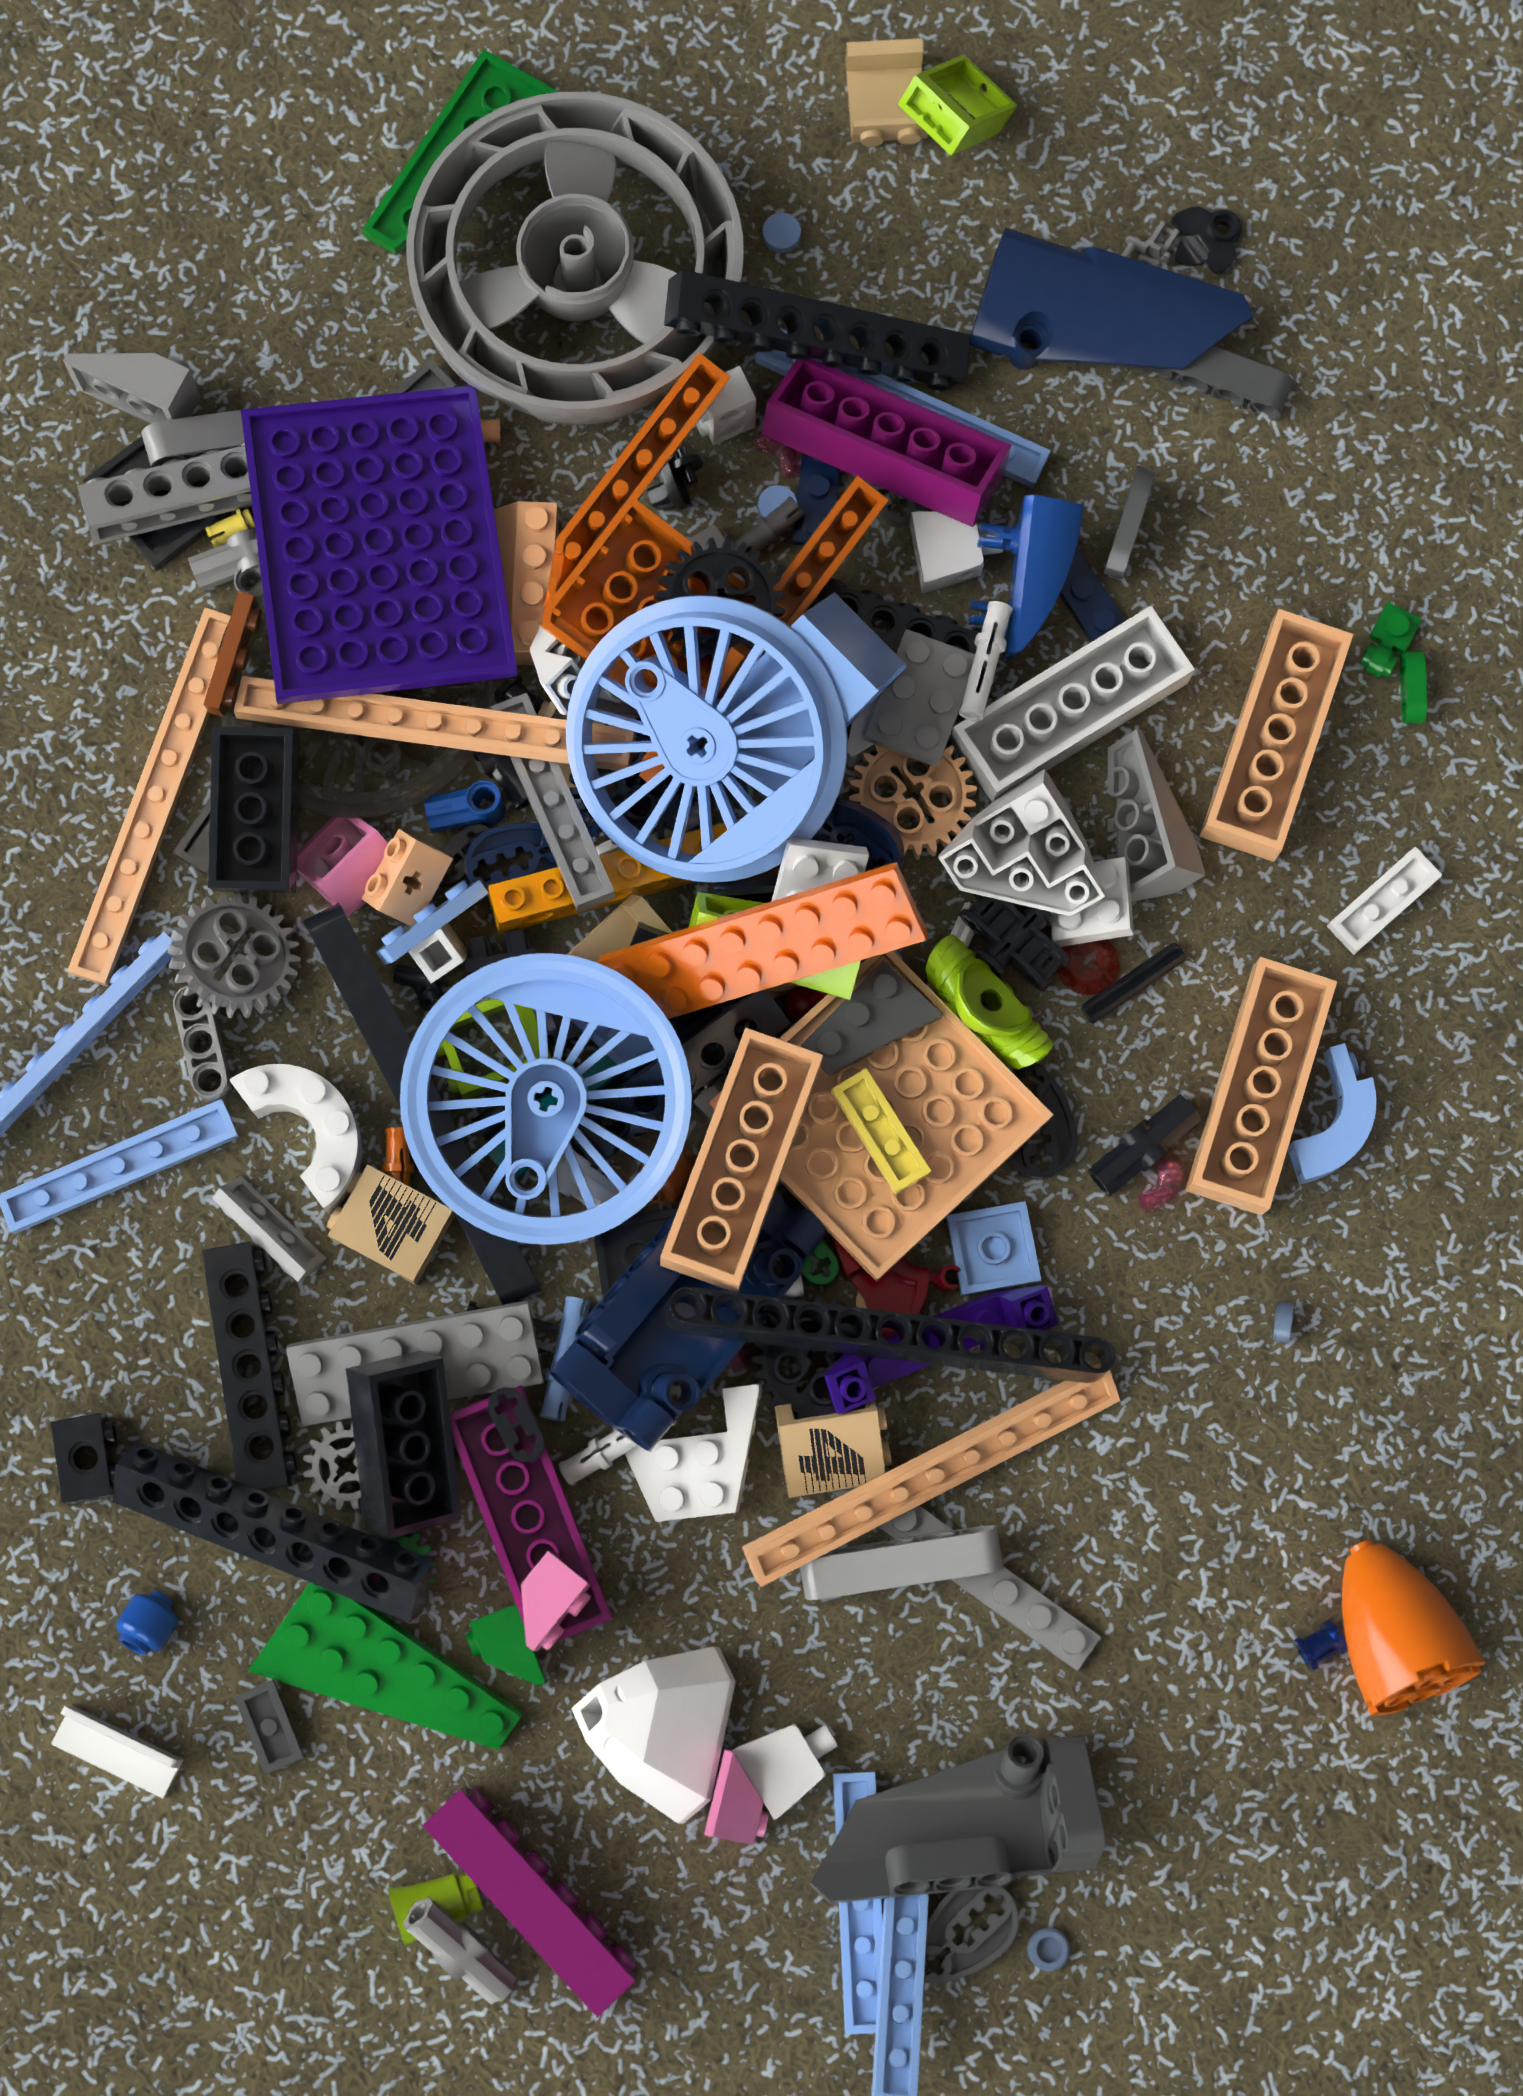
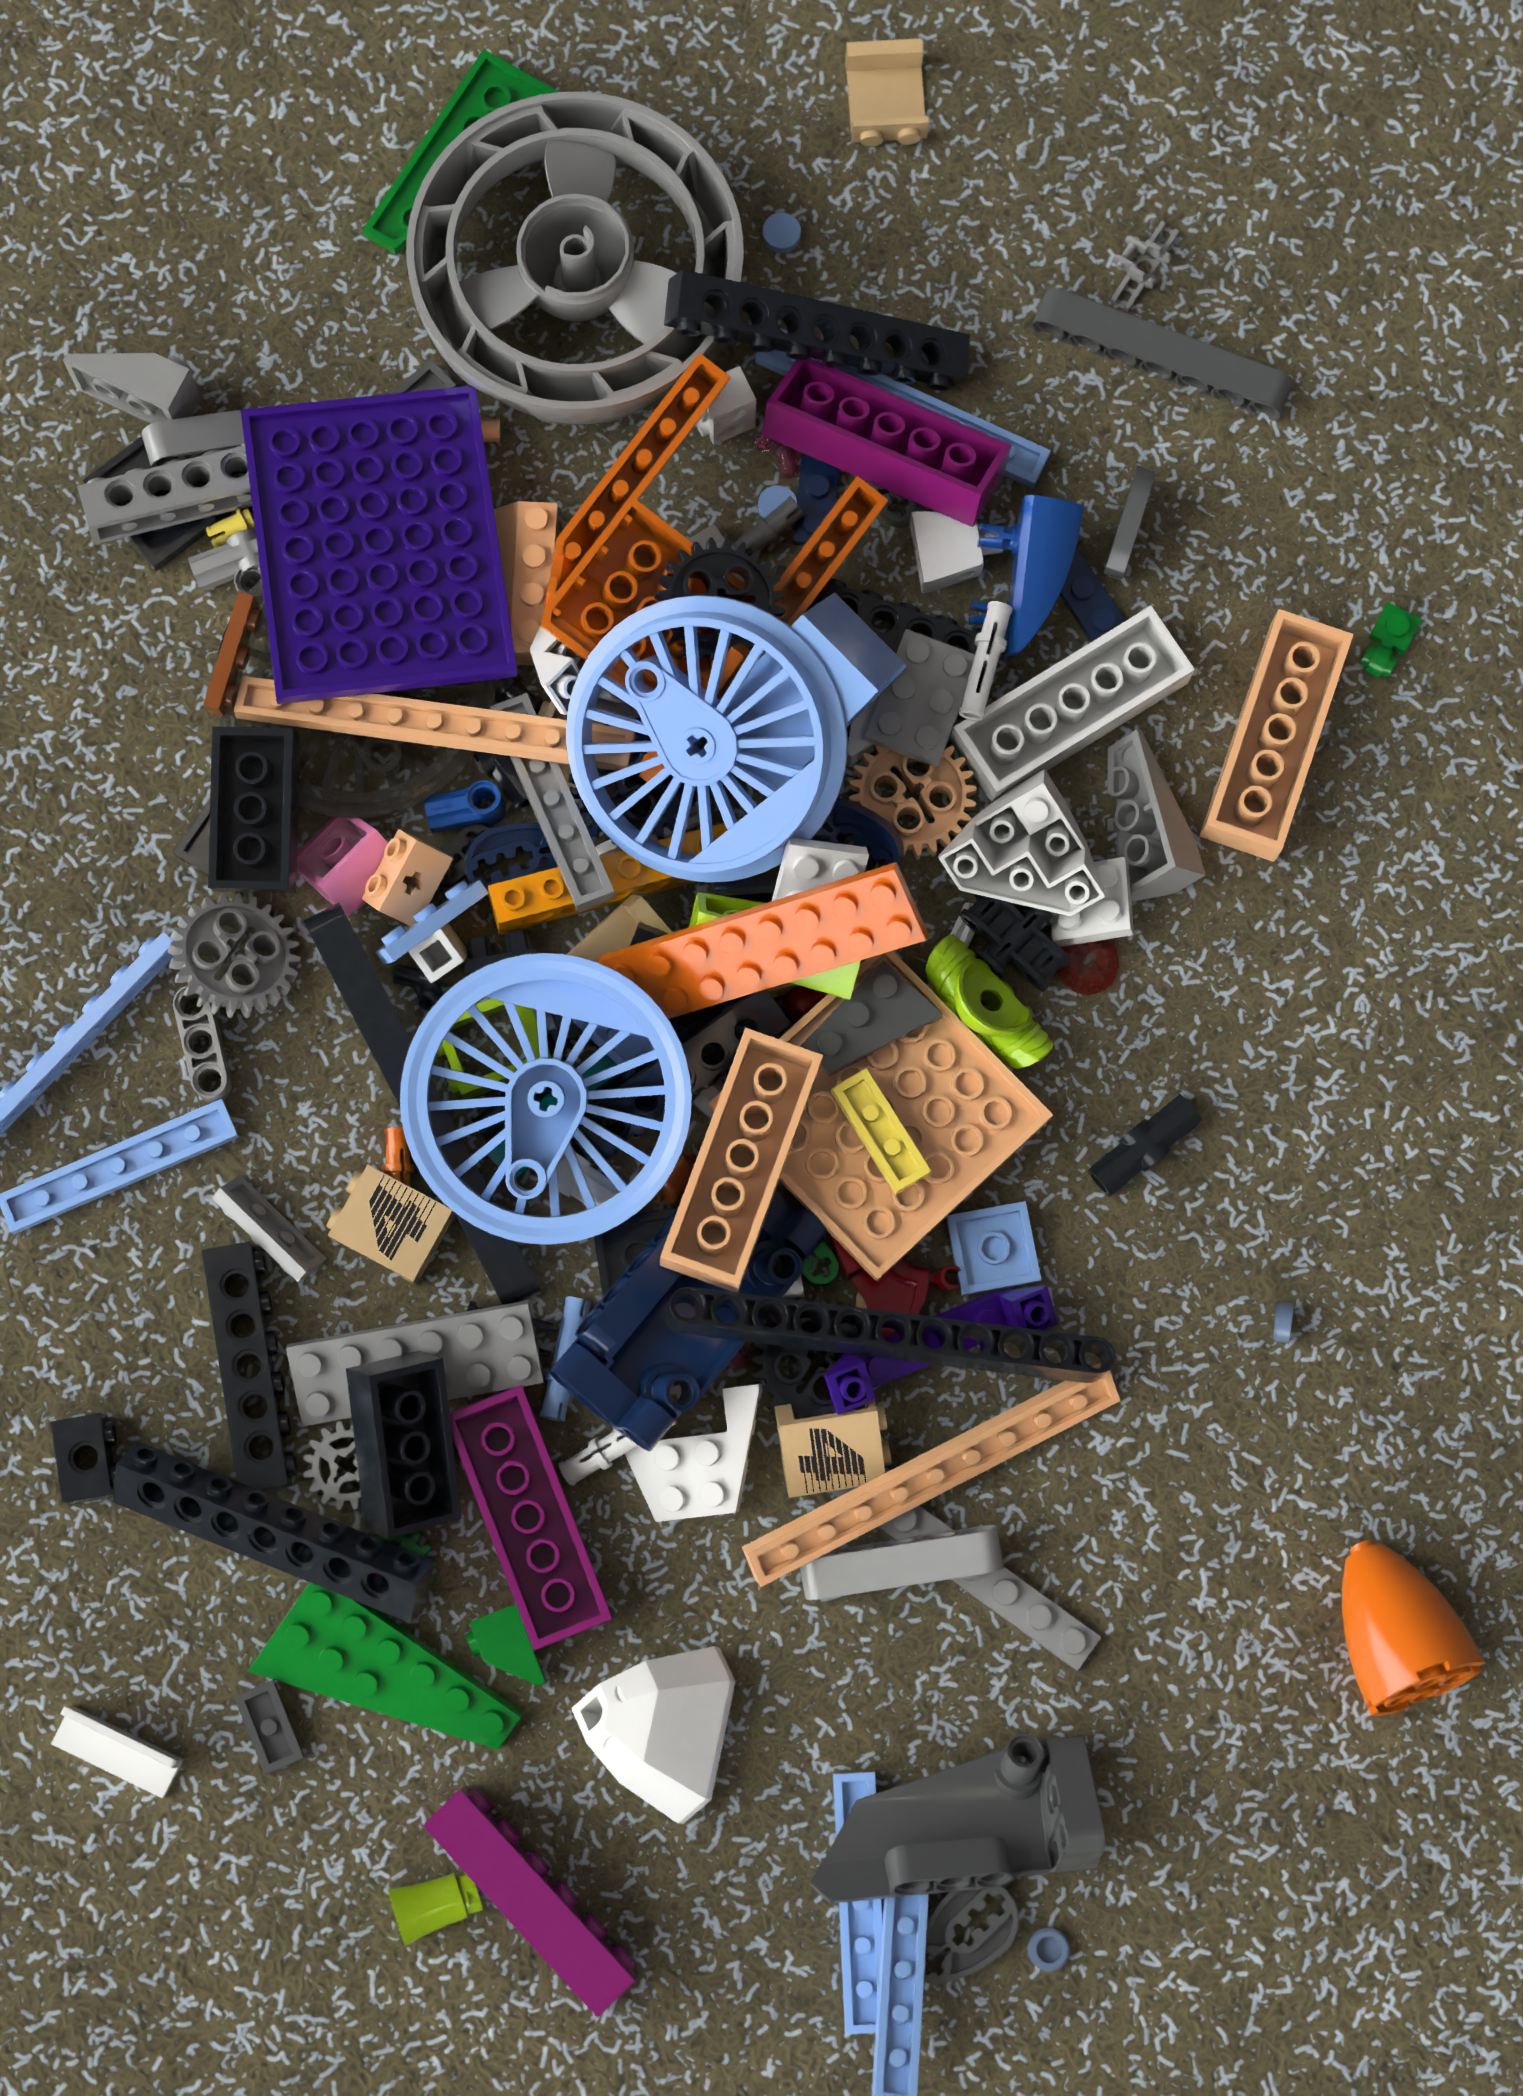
(147, 1623): blue head -> none
(150, 808): light nougat plate -> none
(337, 1132): white brick -> none
(460, 1950): light grey piece -> none
(507, 1429): black beam -> none
(548, 1597): bright pink slope -> none
(673, 488): black hips -> none
(735, 1804): bright pink slope -> none
(785, 1765): white torso -> none
(943, 118): lime window -> none
(1059, 1129): black piece -> none
(1097, 308): dark blue panel -> none
(1133, 982): black axle -> none
(1166, 1187): clear pink arm -> none
(1202, 241): black plate -> none
(1261, 1086): light nougat brick -> none
(1320, 1645): clear blue bush -> none
(1355, 1114): light blue arch -> none
(1384, 900): white plate -> none
(1413, 687): green beam -> none

